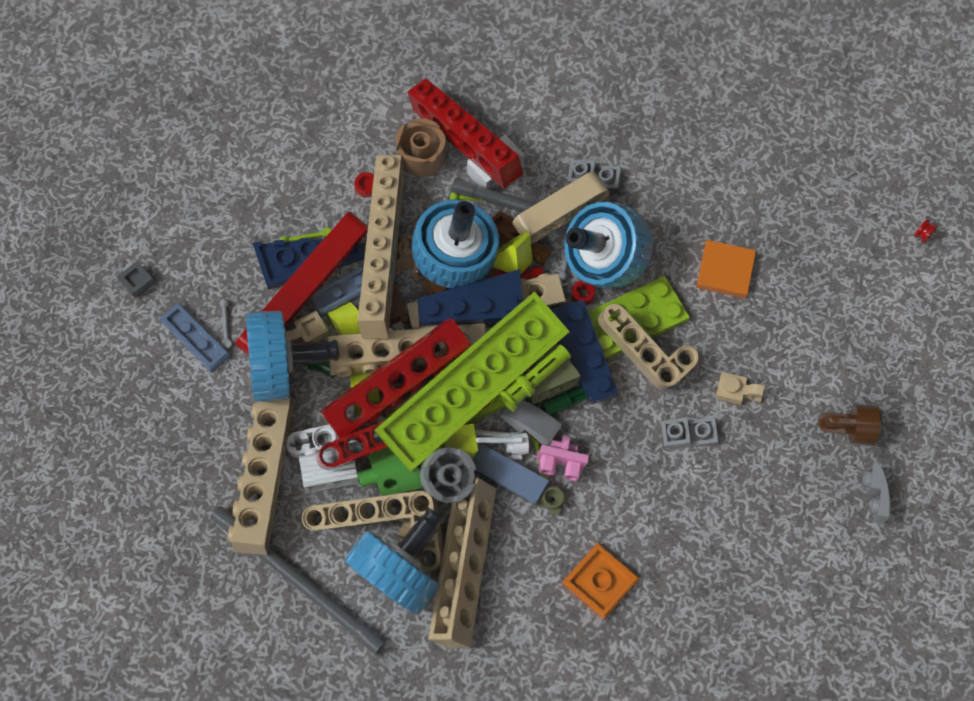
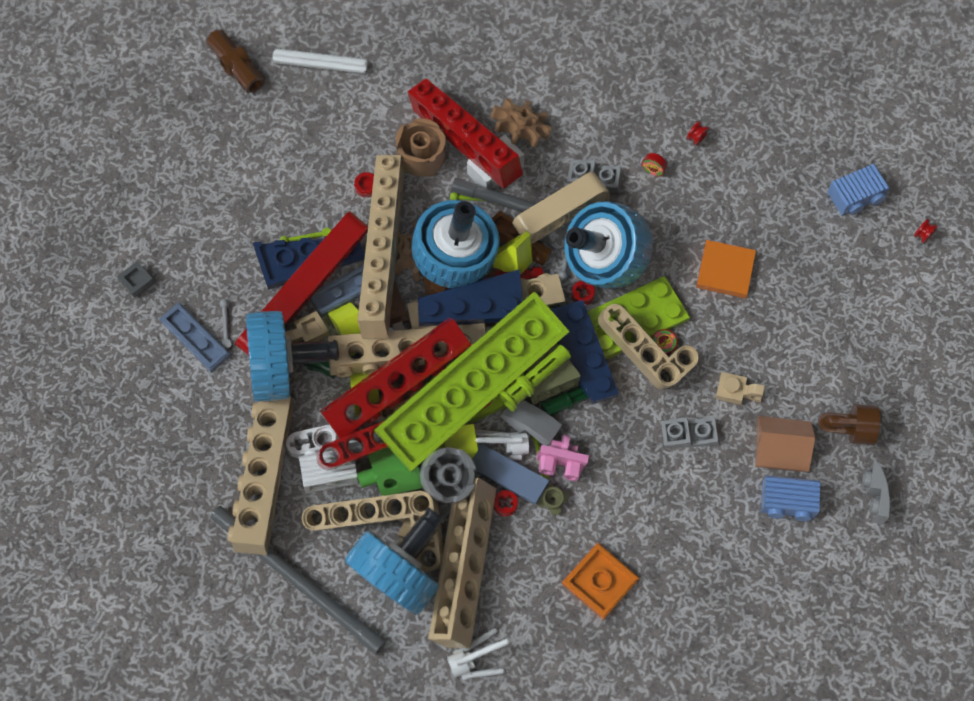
(235, 61): none -> reddish brown piece
(320, 61): none -> white axle
(462, 662): none -> white plant
(506, 511): none -> red bush
(521, 122): none -> medium nougat gear
(654, 164): none -> tile
(665, 340): none -> tile
(697, 133): none -> red bush
(784, 444): none -> nougat slope
(790, 497): none -> medium blue brick
(858, 190): none -> medium blue brick

